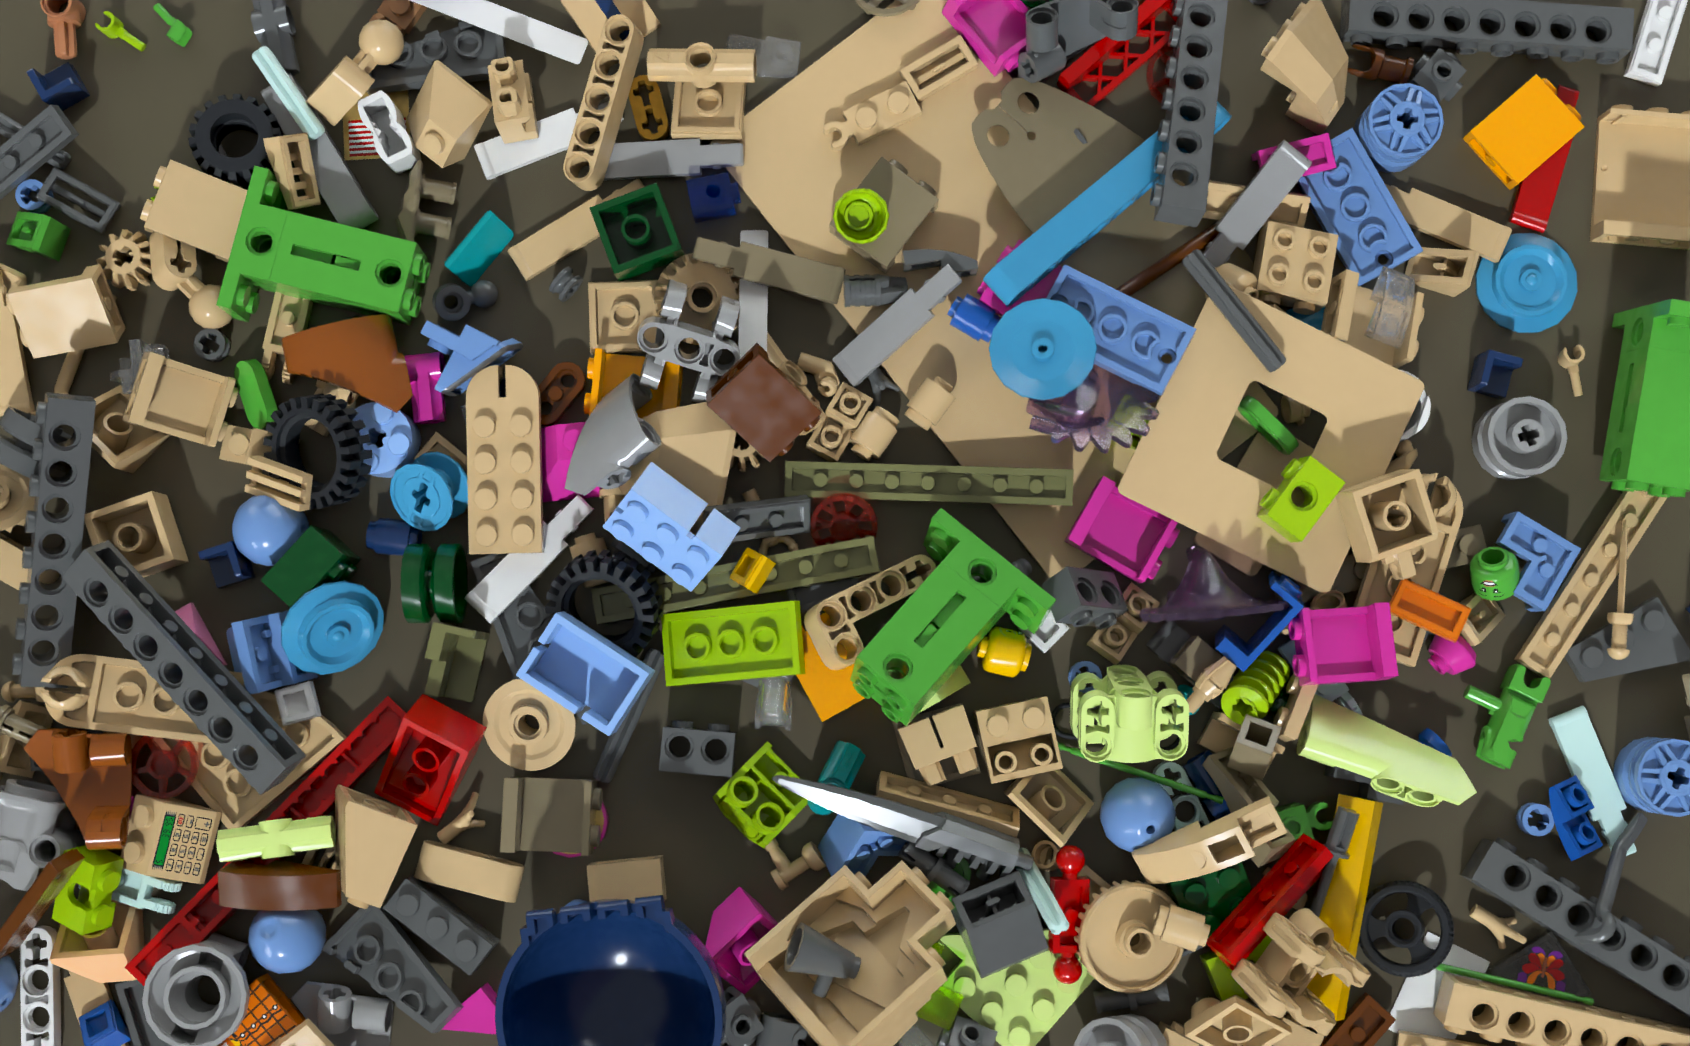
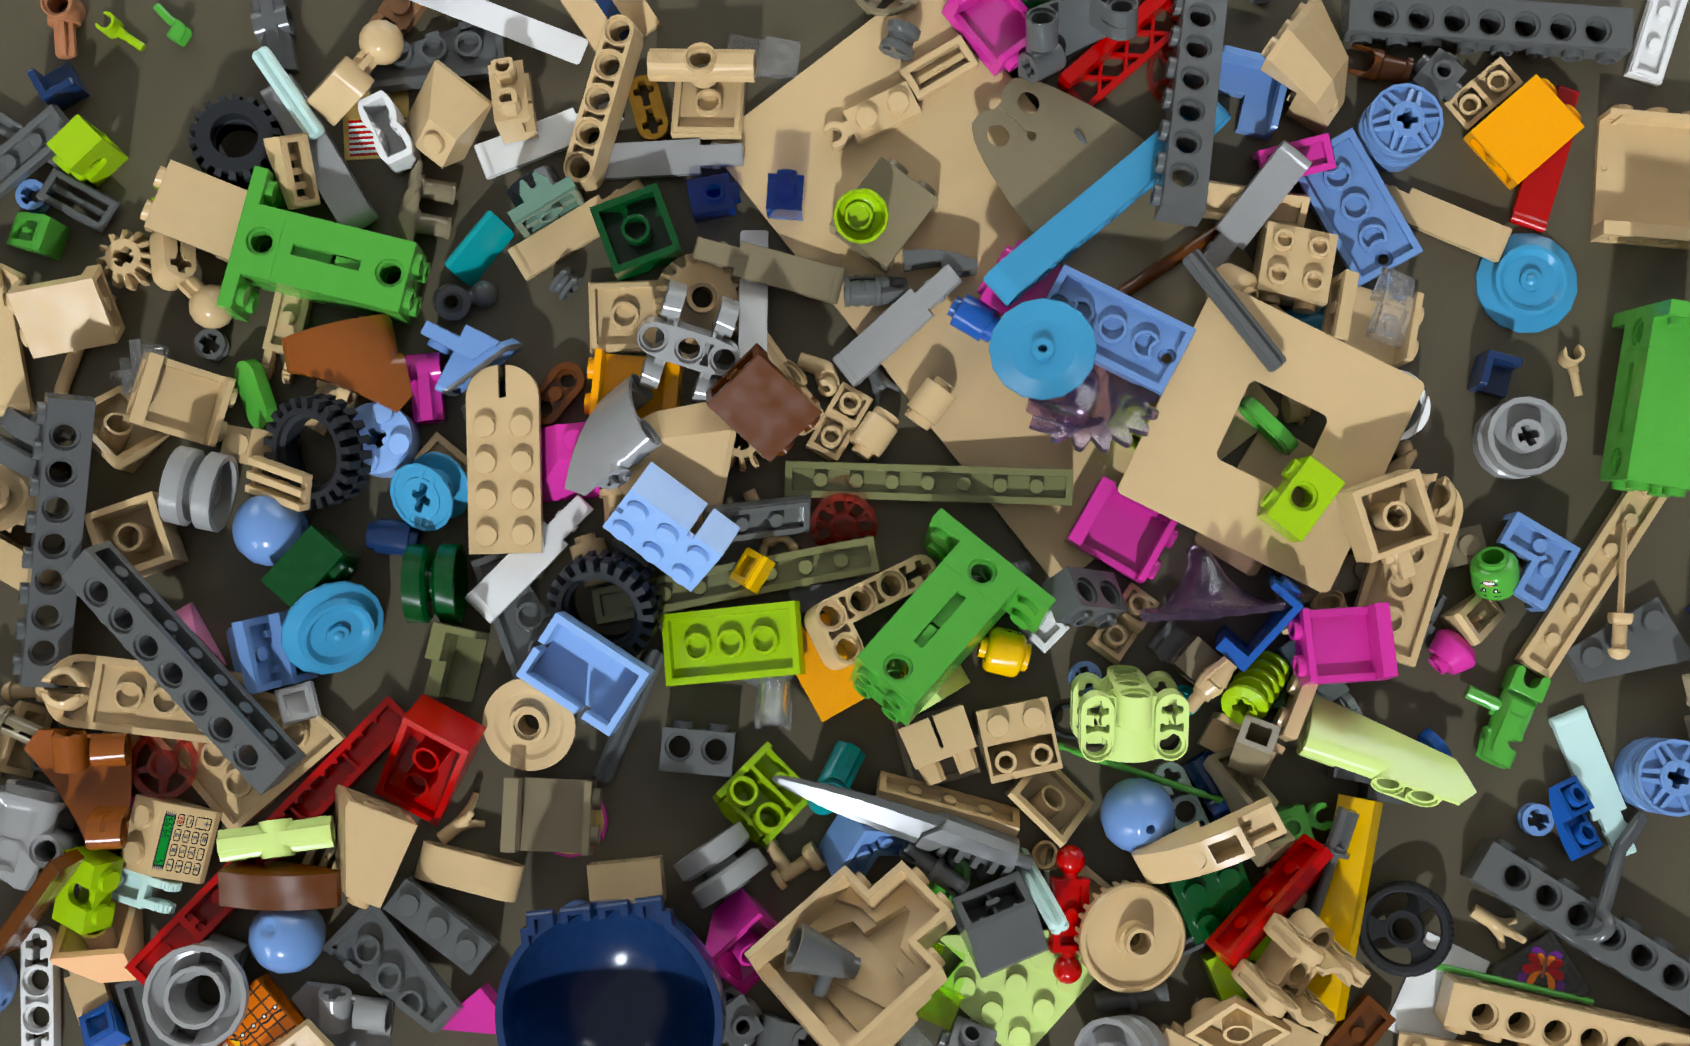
(86, 152): none -> lime brick
(198, 488): none -> light grey wheel
(227, 564): dark blue panel -> none
(541, 199): none -> sand green piece
(724, 870): none -> light grey wheel
(785, 195): none -> clear blue brick
(899, 39): none -> dark grey wheel
(1181, 927): tan brick -> none
(1259, 92): none -> medium blue panel
(1429, 610): orange tile -> none
(1443, 269): tan slope -> none
(1483, 93): none -> tan slope

